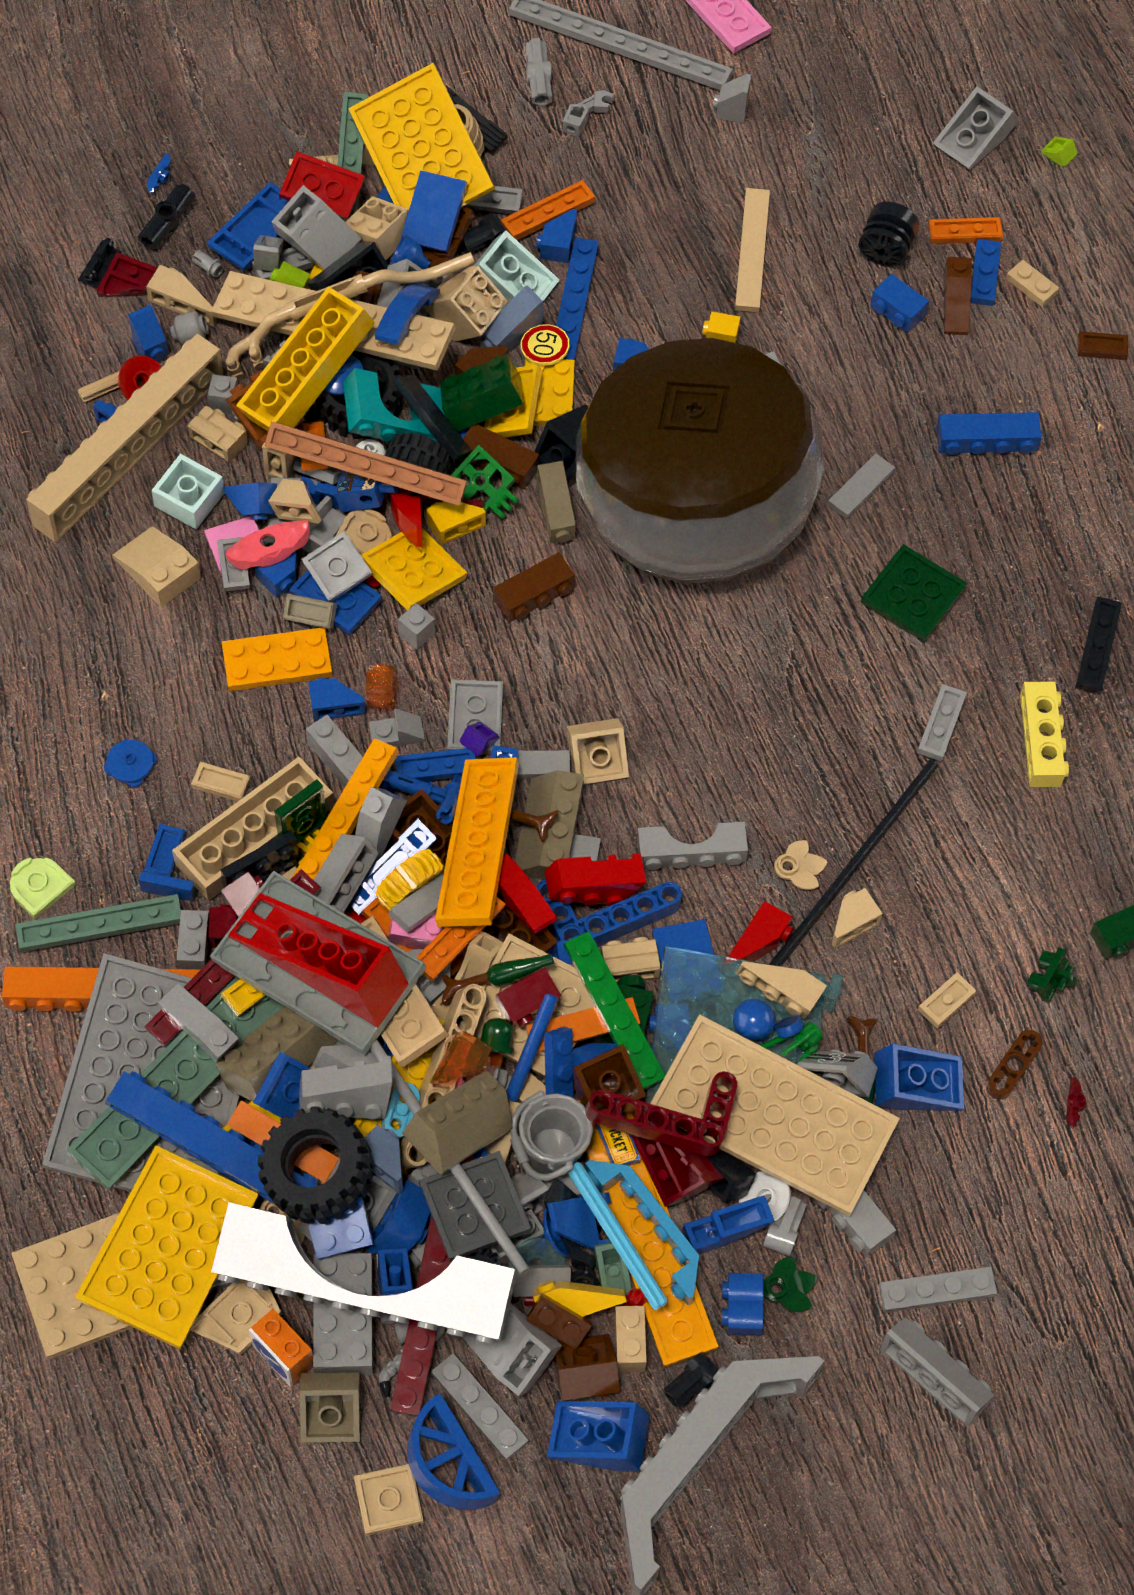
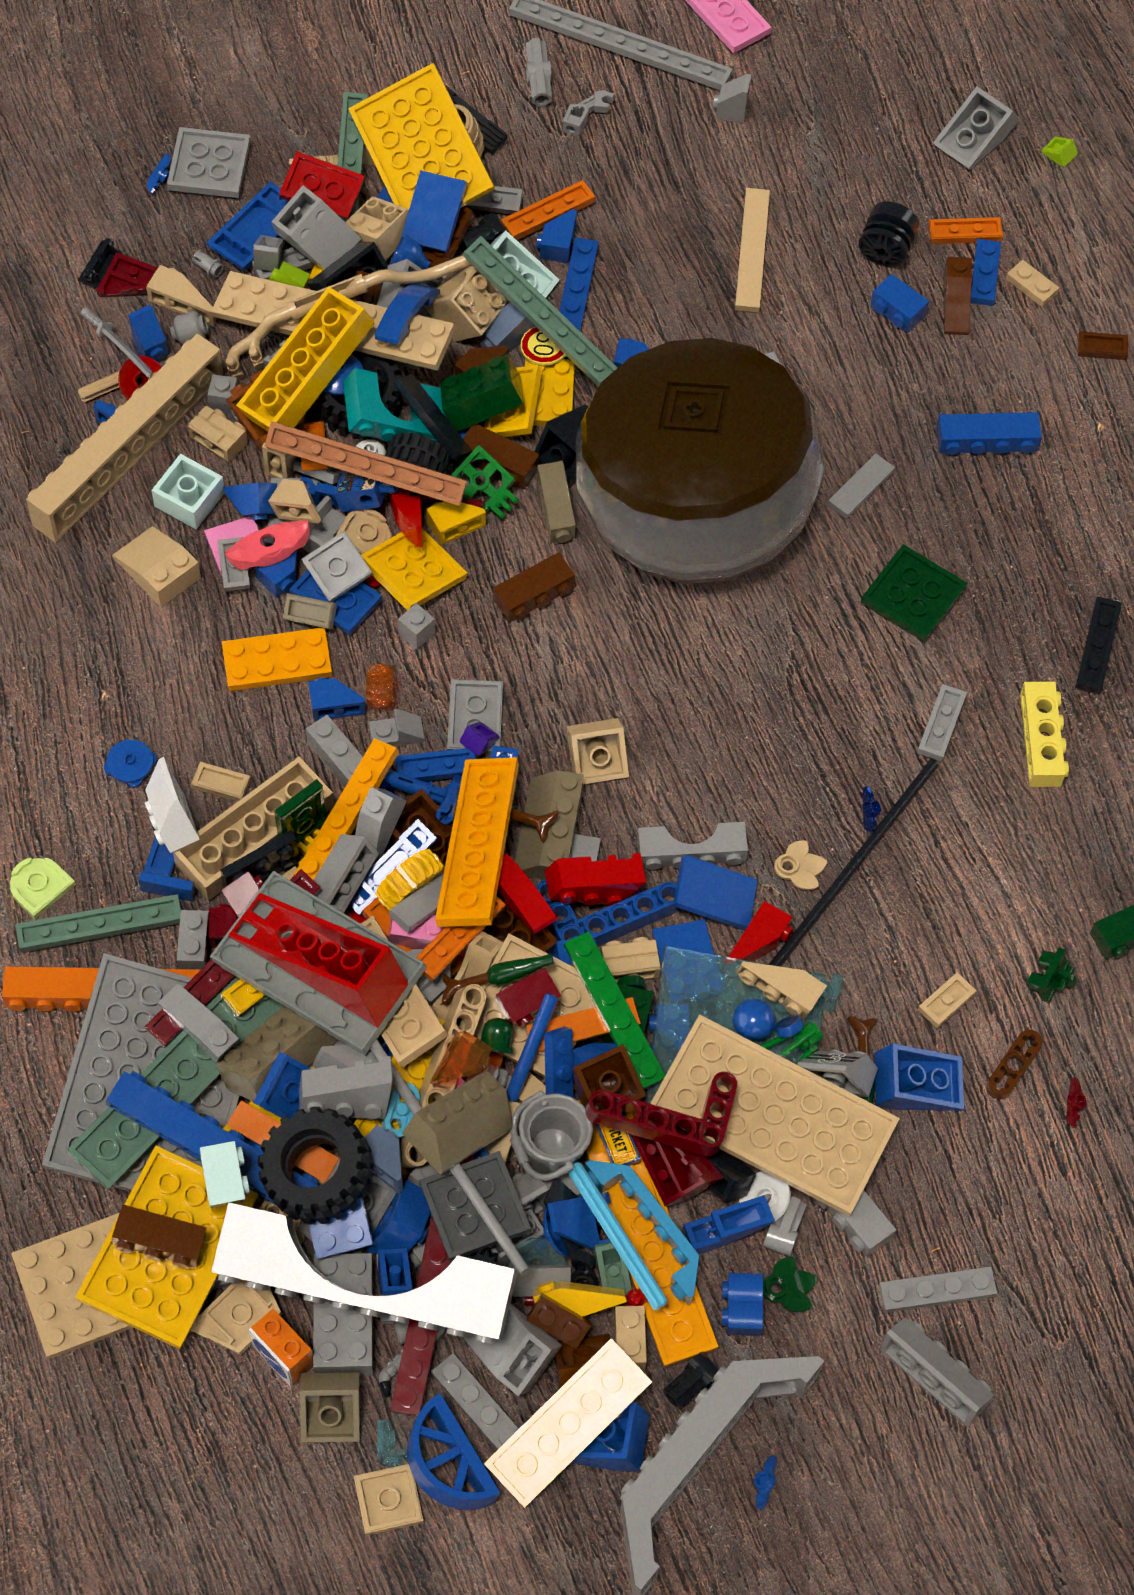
(105, 328): none -> light grey sword
(158, 1237): none -> reddish brown brick
(166, 216): black piece -> none
(169, 809): none -> white slope
(208, 162): none -> light grey plate
(223, 1174): none -> light aqua brick
(386, 1439): none -> clear light blue bracket
(539, 310): none -> sand green plate
(542, 762): light grey tile -> none
(568, 1423): none -> plate
(715, 892): none -> blue tile
(722, 327): yellow brick -> none
(765, 1482): none -> blue piece
(856, 916): tan slope -> none
(871, 809): none -> clear blue piece

